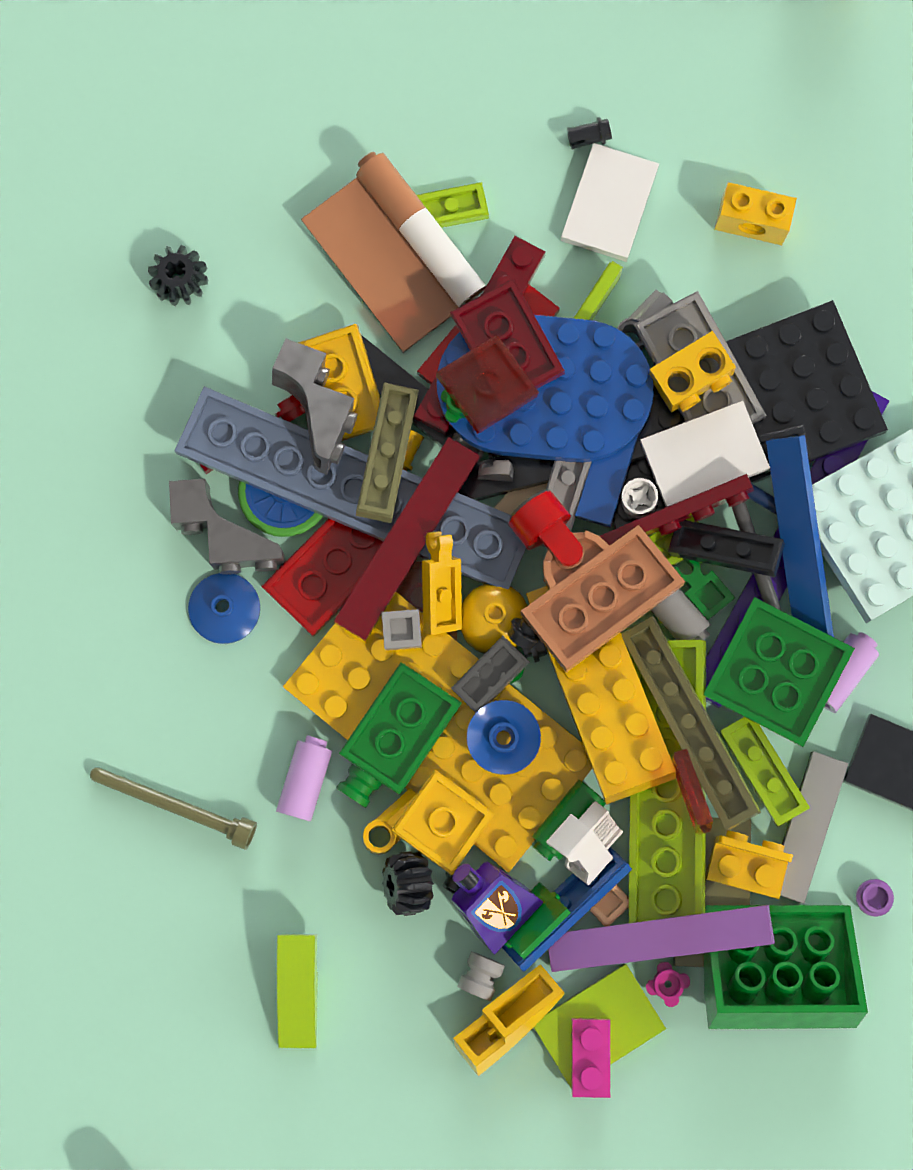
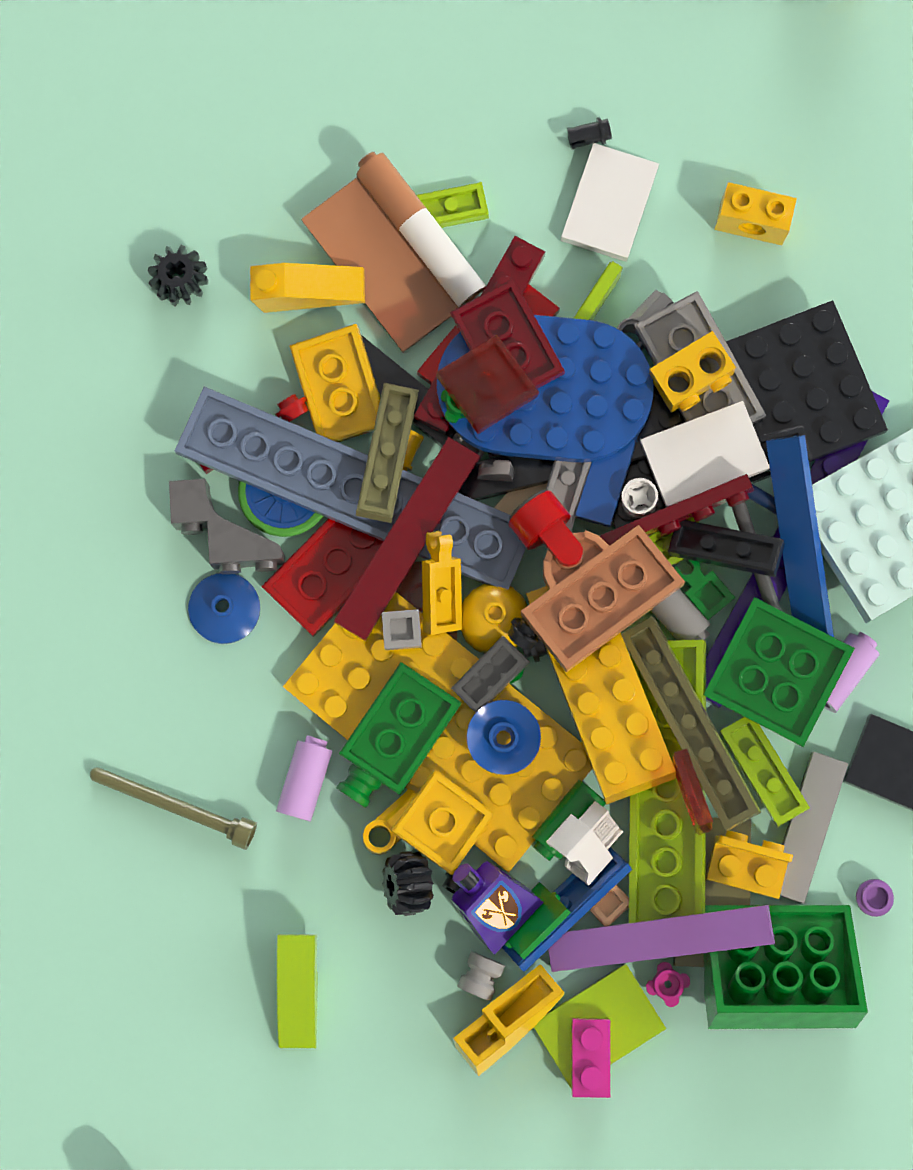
(305, 286): none -> yellow slope
(327, 412): flat silver arch -> none

